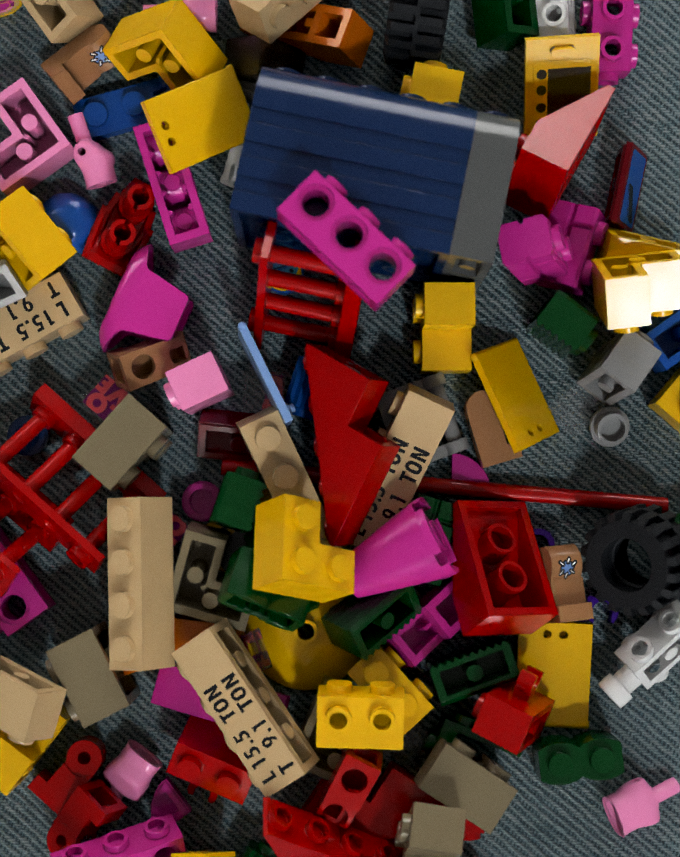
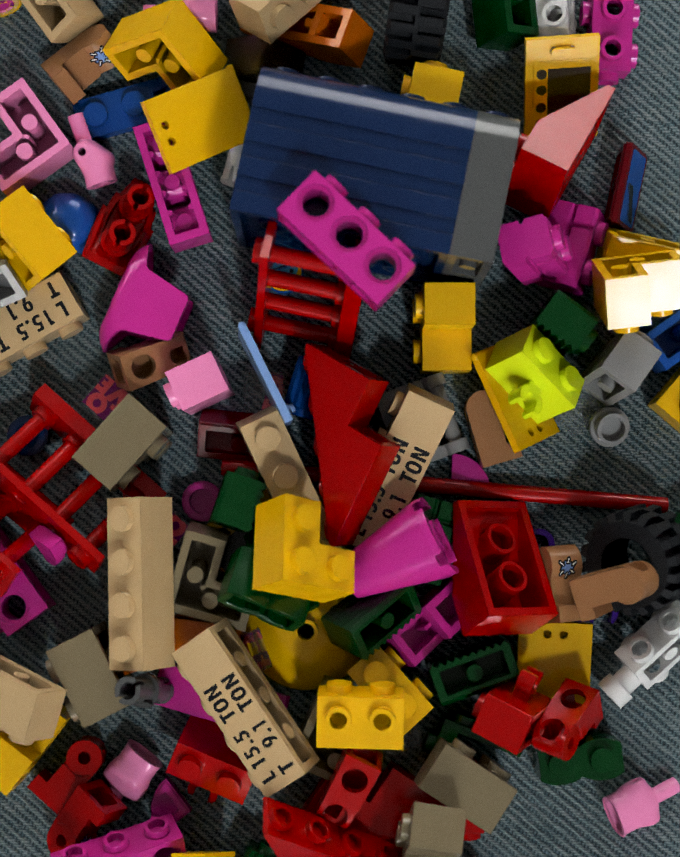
(49, 544): none -> dark pink tile
(144, 690): none -> dark grey pin
(535, 374): none -> neon yellow brick
(567, 721): none -> red leg
(619, 583): none -> medium nougat leg

